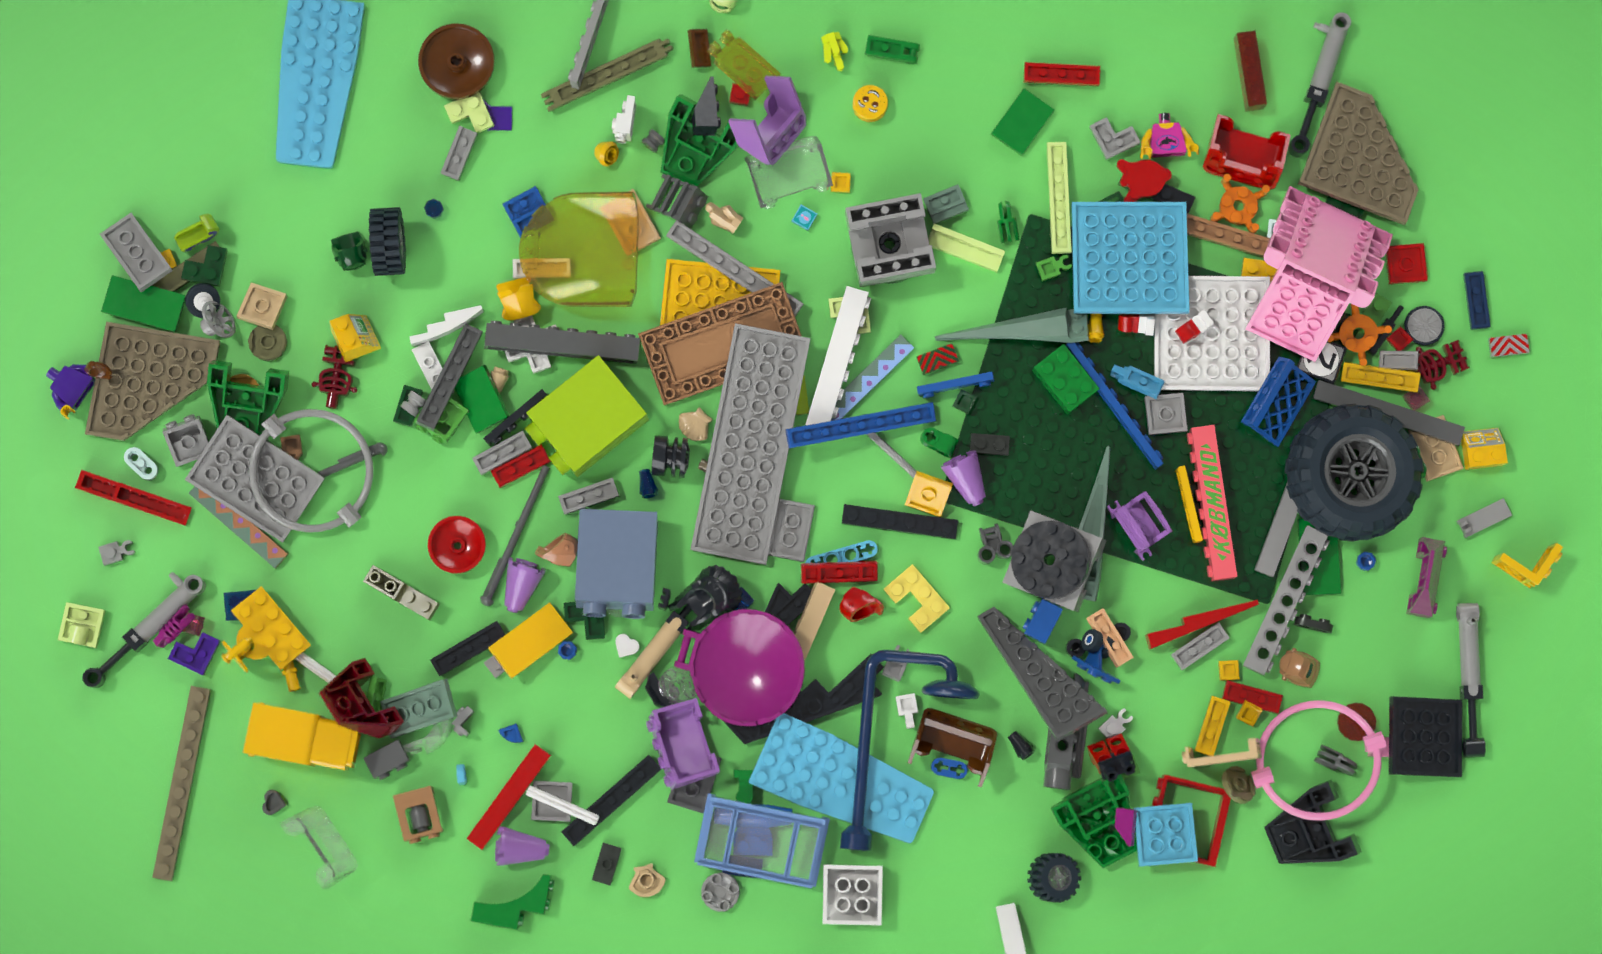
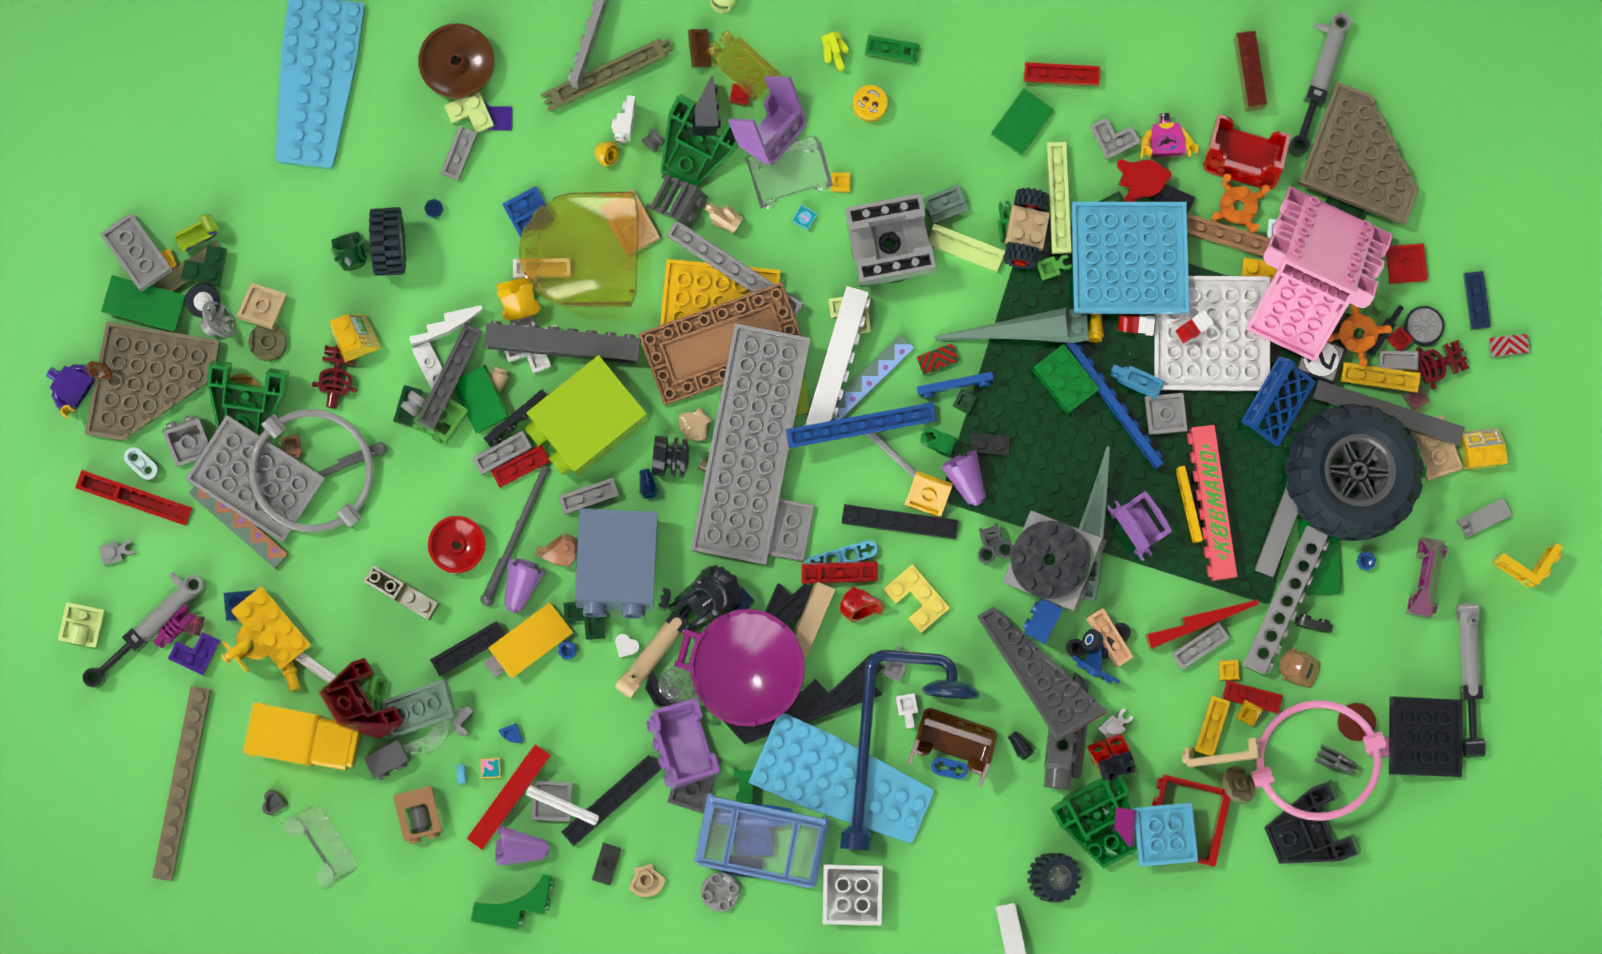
(490, 768): none -> tile
(1026, 228): none -> plate

